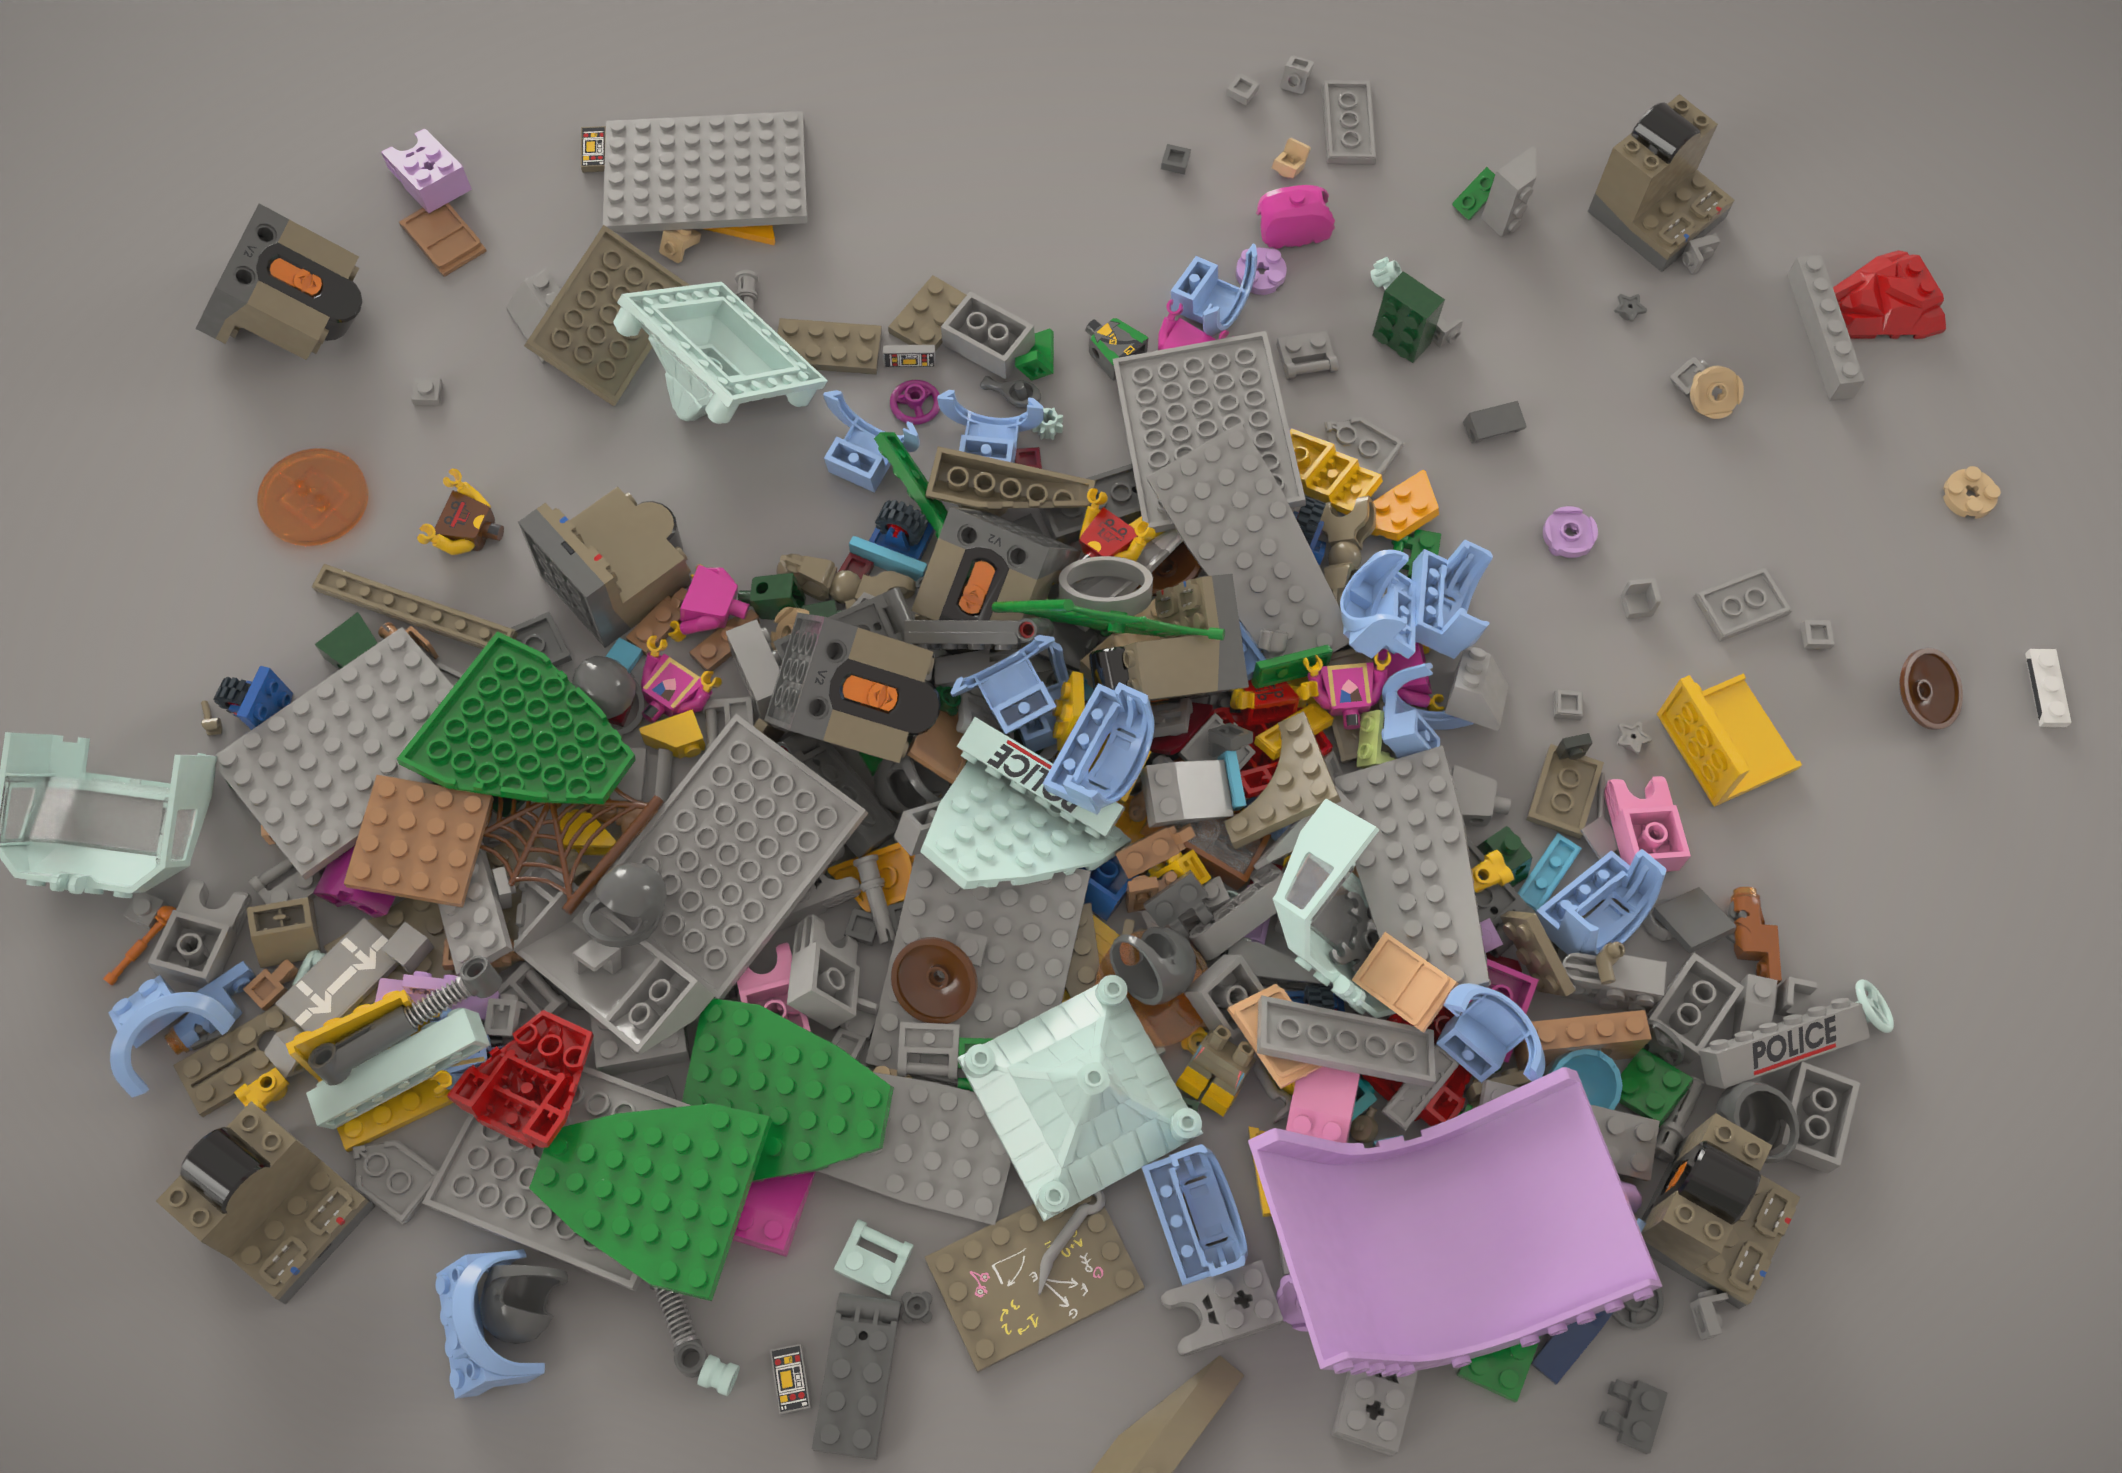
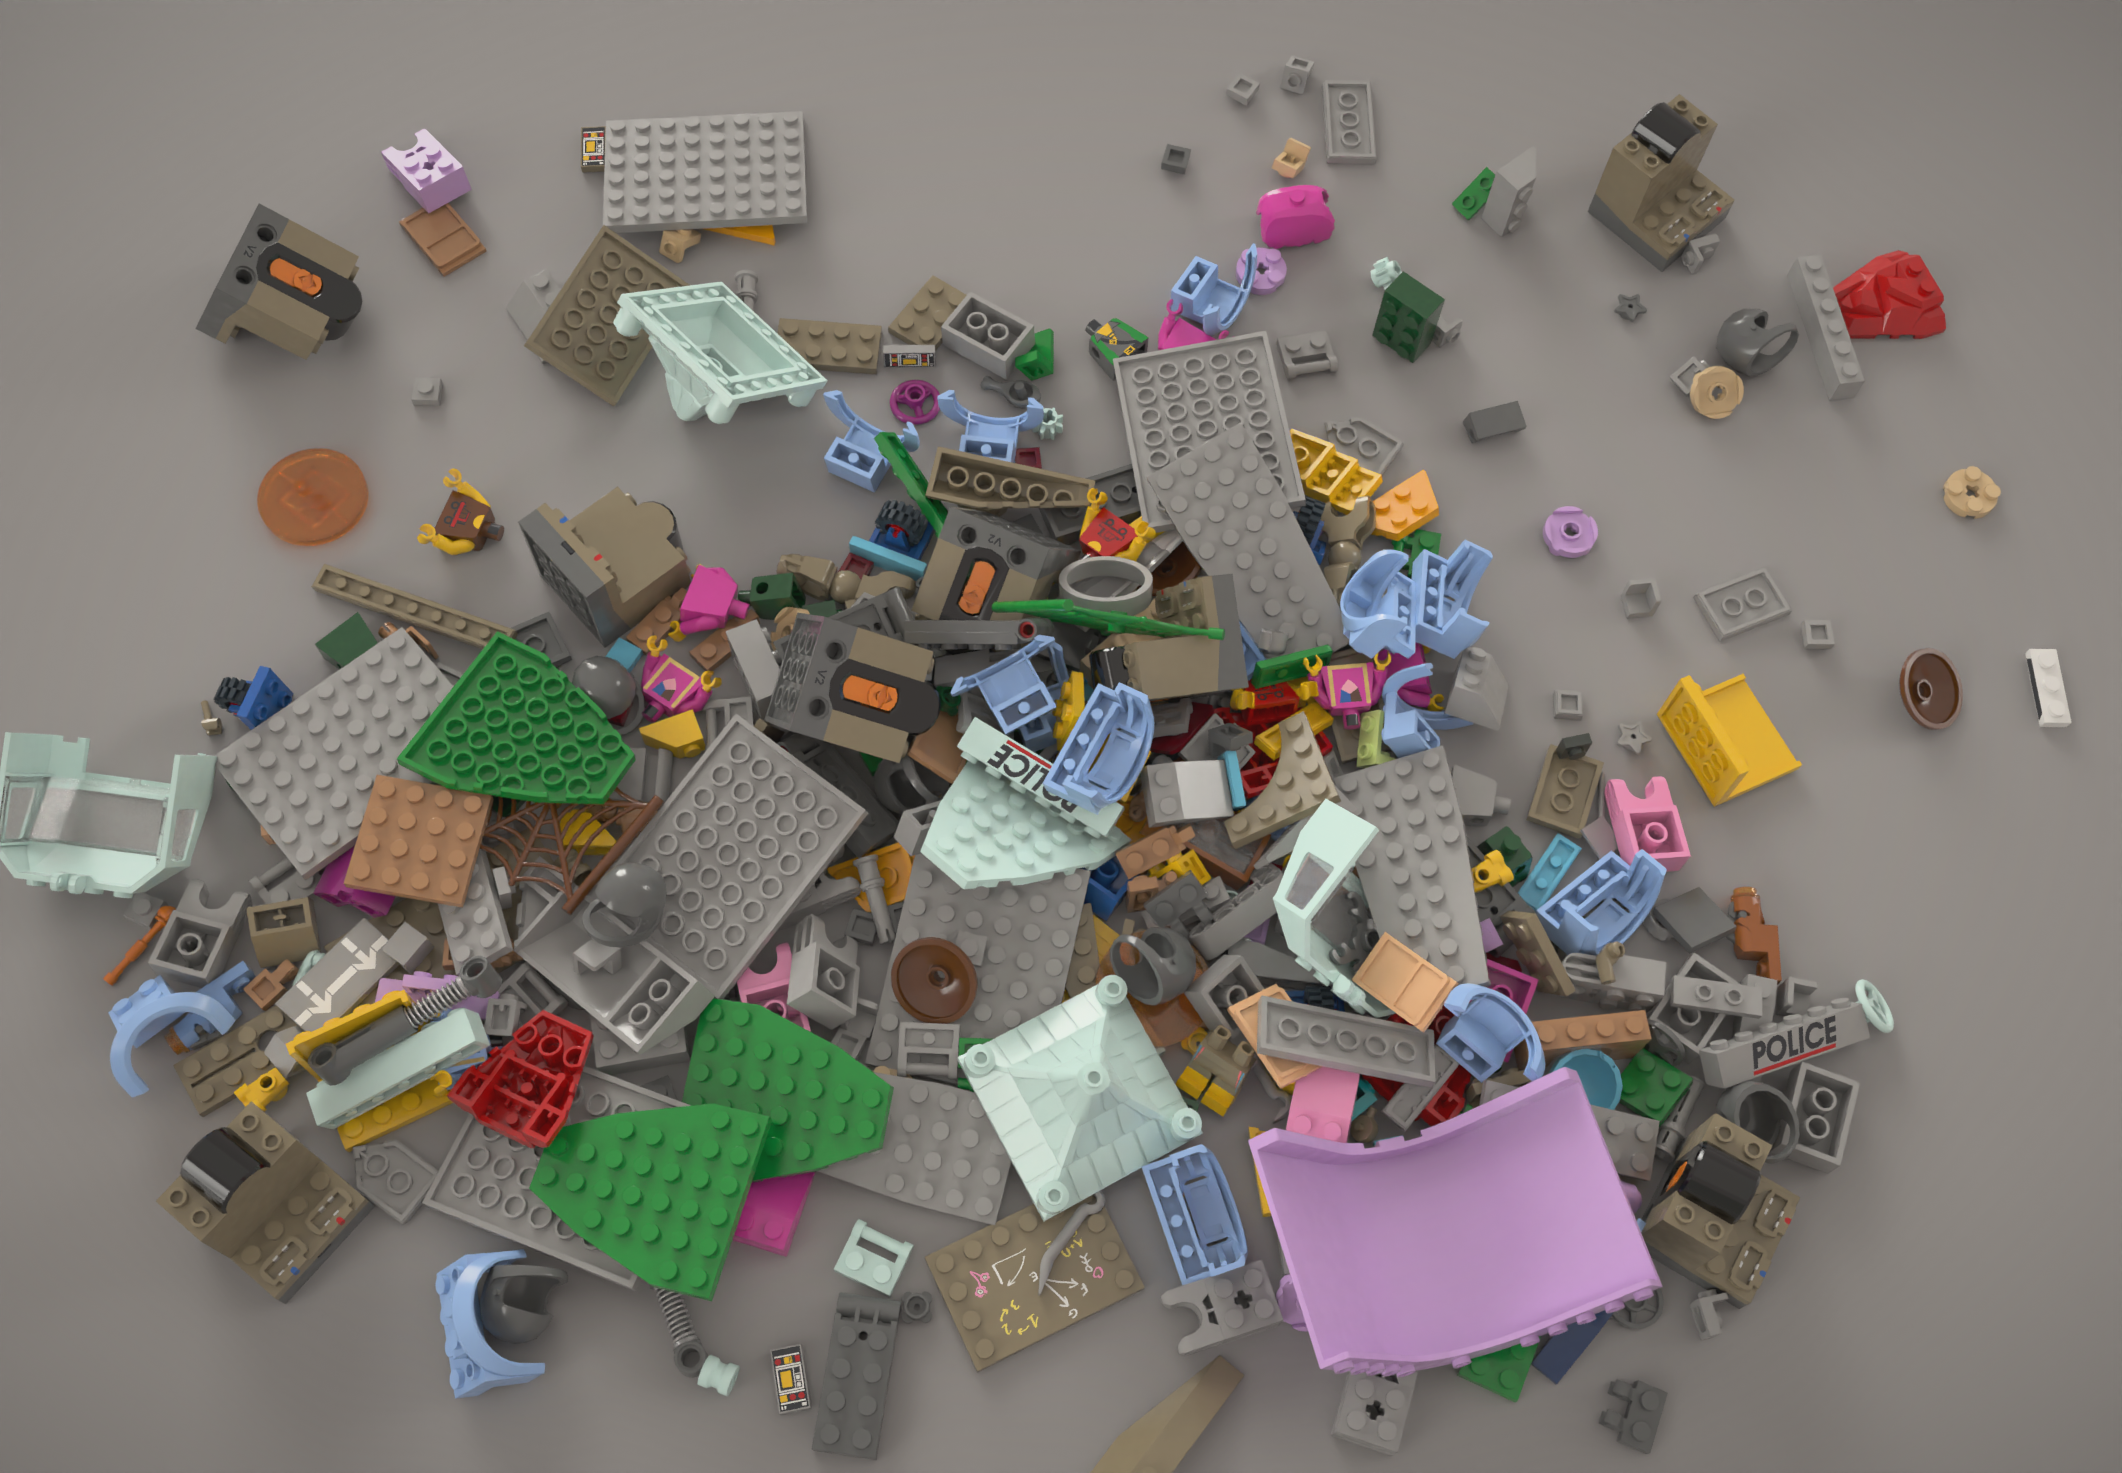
(1716, 996): none -> light grey plate
(1745, 336): none -> dark grey piece

